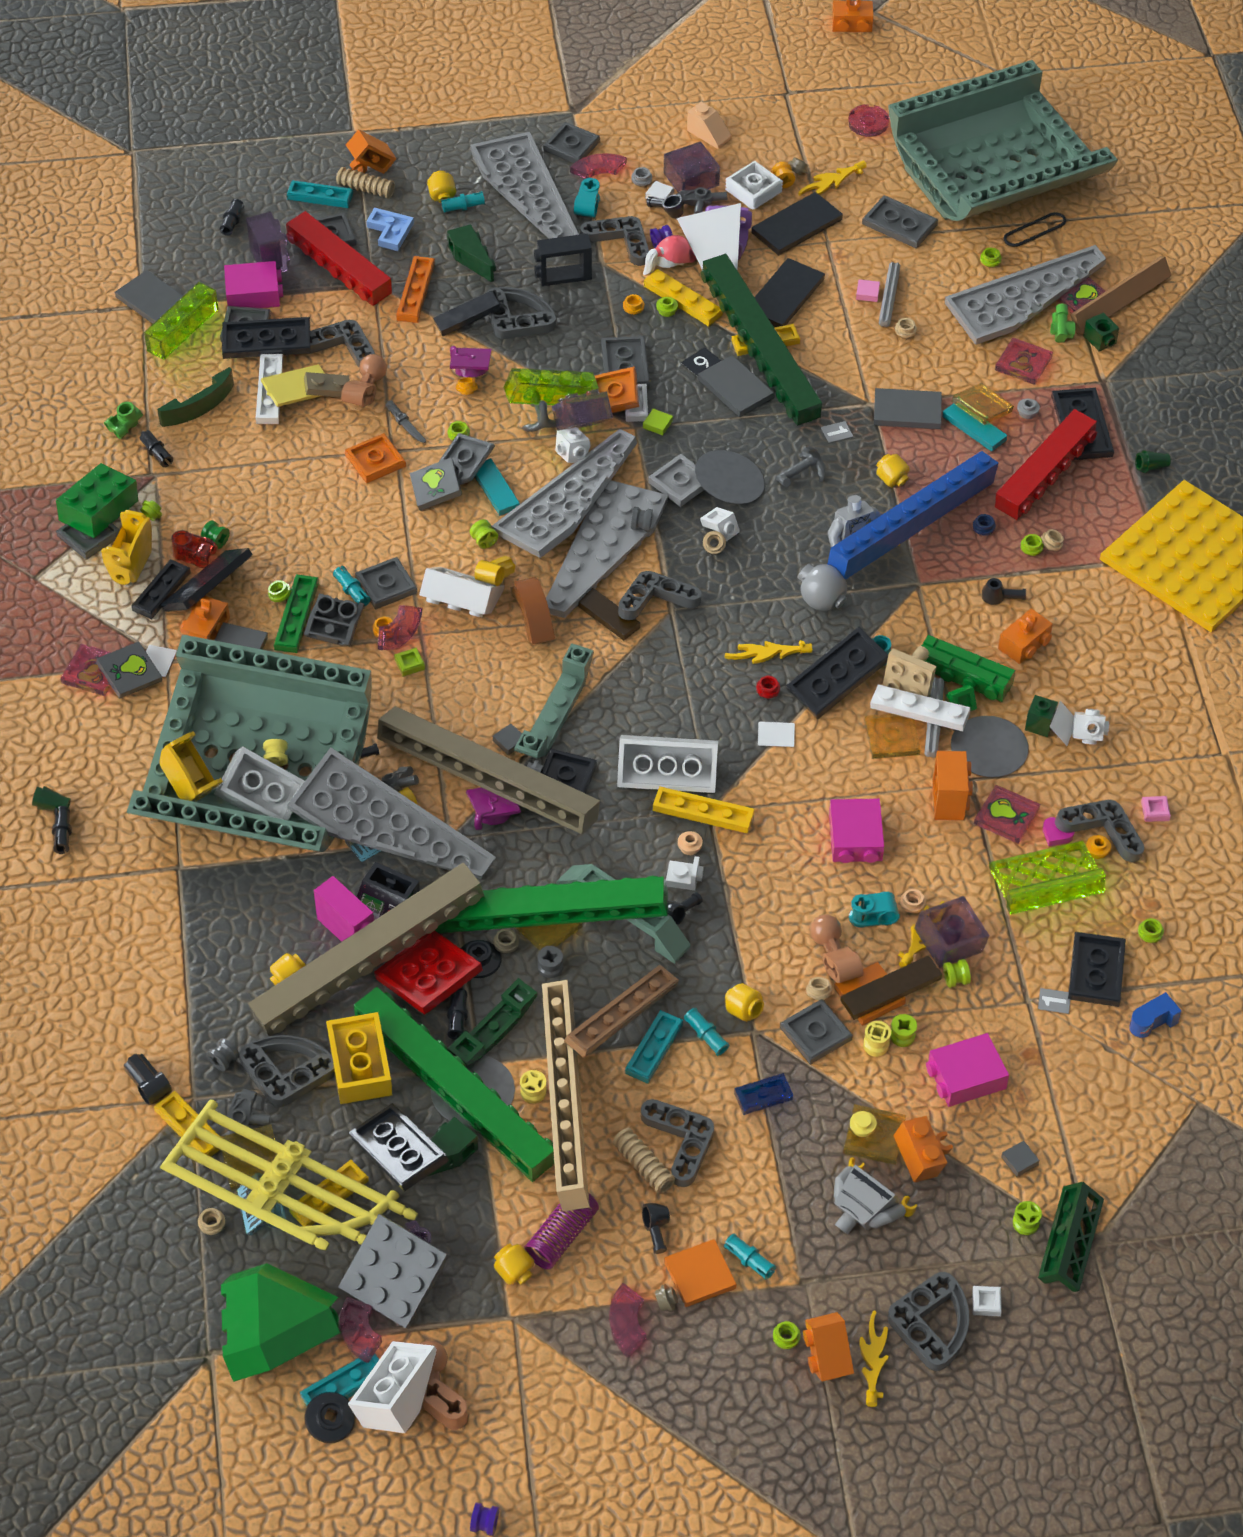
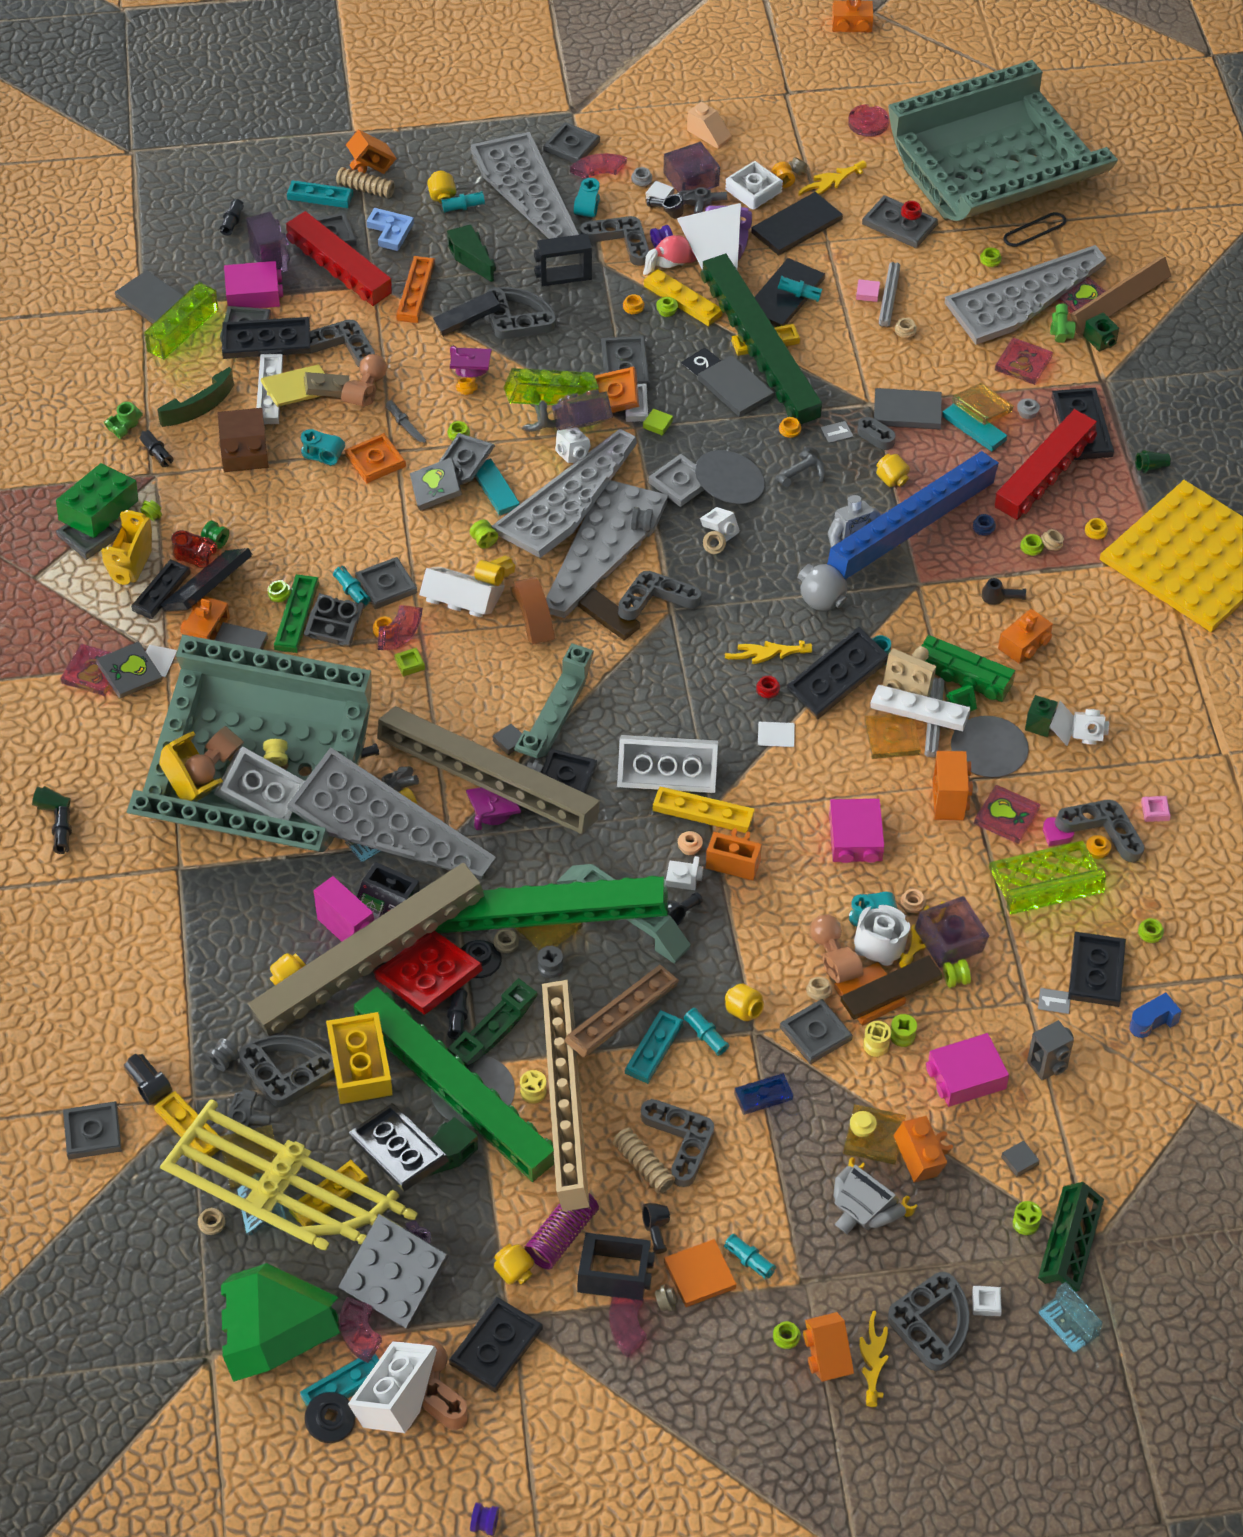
(92, 1130): none -> dark grey tile
(220, 747): none -> nougat beam
(242, 440): none -> reddish brown slope
(322, 448): none -> teal piece
(496, 1344): none -> black tile
(611, 1283): none -> black window
(733, 855): none -> orange brick
(790, 427): none -> light orange plate
(800, 288): none -> teal pin
(876, 433): none -> dark grey beam
(881, 934): none -> white brick
(911, 210): none -> red plate
(1050, 1050): none -> dark grey brick
(1071, 1318): none -> clear light blue panel
(1096, 528): none -> yellow plate

